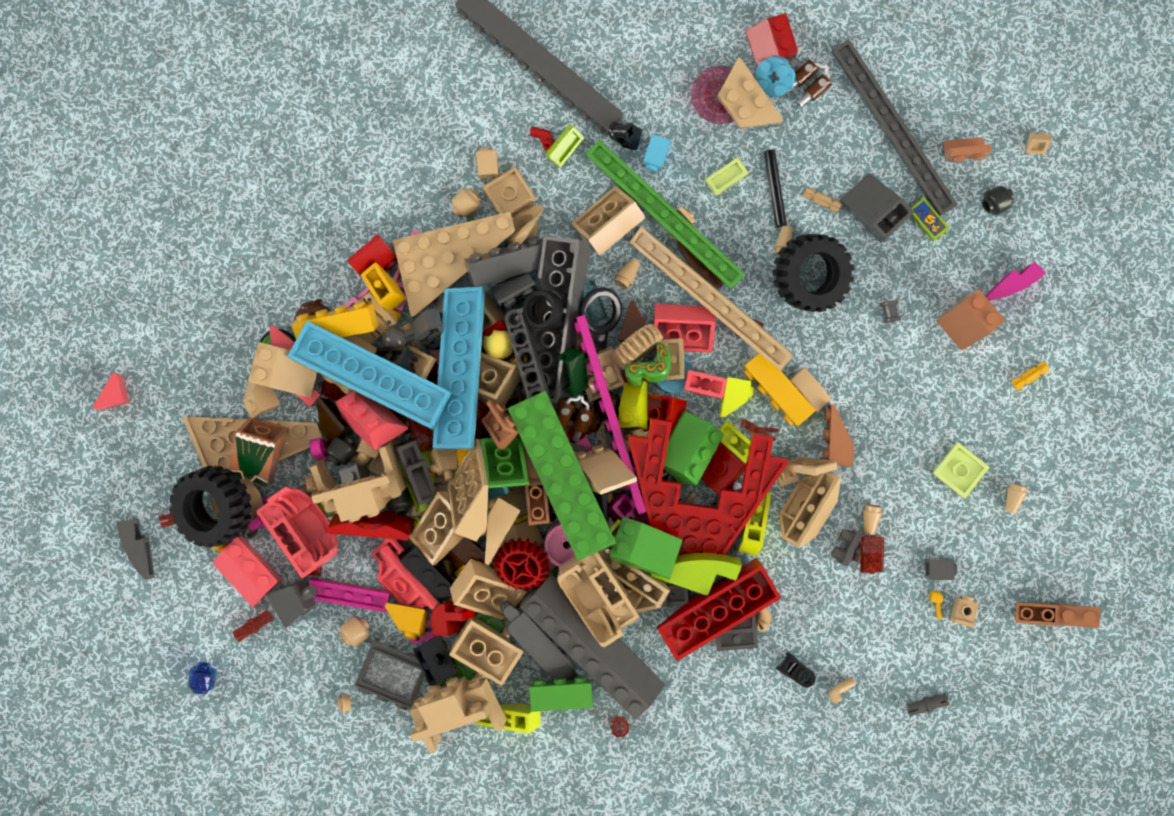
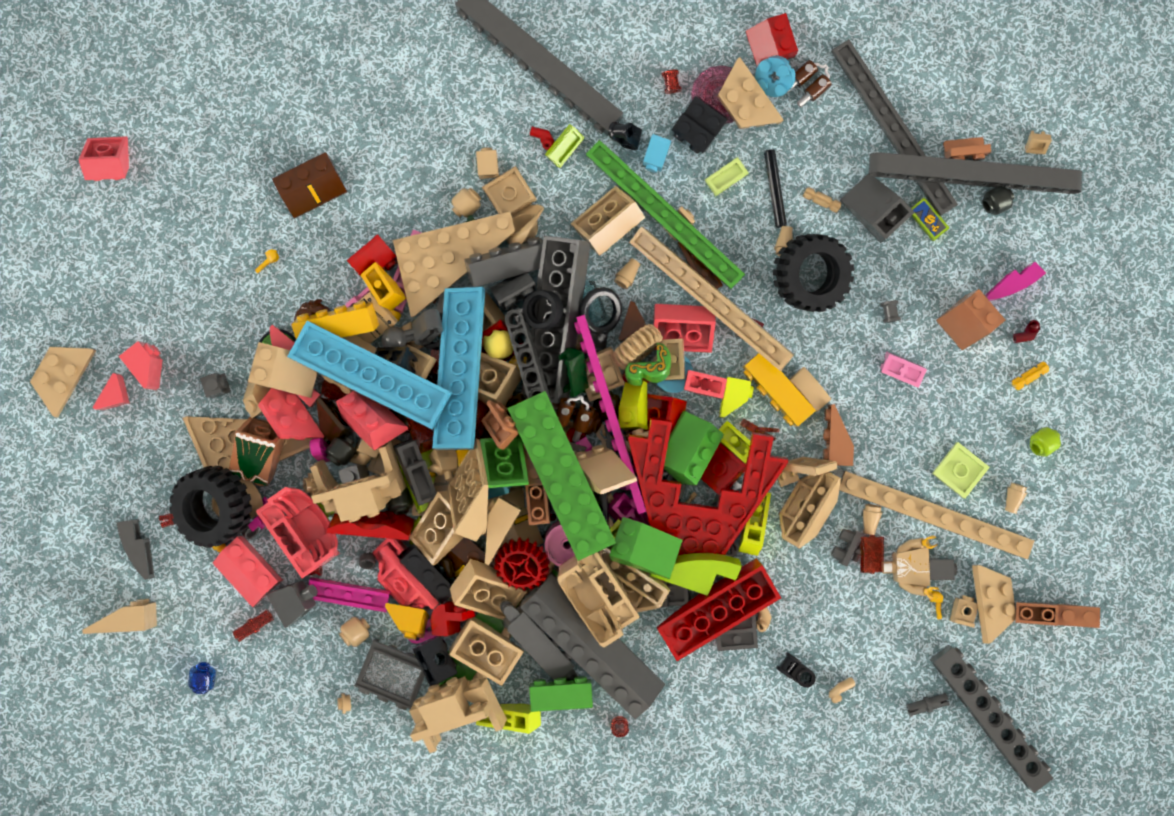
(59, 375): none -> tan wing
(105, 158): none -> coral slope
(135, 617): none -> tan slope
(144, 364): none -> coral slope
(215, 385): none -> dark grey brick
(272, 256): none -> yellow hand
(288, 416): none -> coral wing
(309, 185): none -> reddish brown slope
(367, 560): none -> dark grey hinge
(671, 81): none -> clear red bush
(699, 125): none -> black plate
(903, 369): none -> bright pink hinge
(912, 566): none -> tan torso
(936, 515): none -> tan plate
(975, 173): none -> dark grey beam
(994, 602): none -> tan wing
(1029, 333): none -> dark red arm
(1039, 774): none -> dark grey brick
(1045, 442): none -> lime head

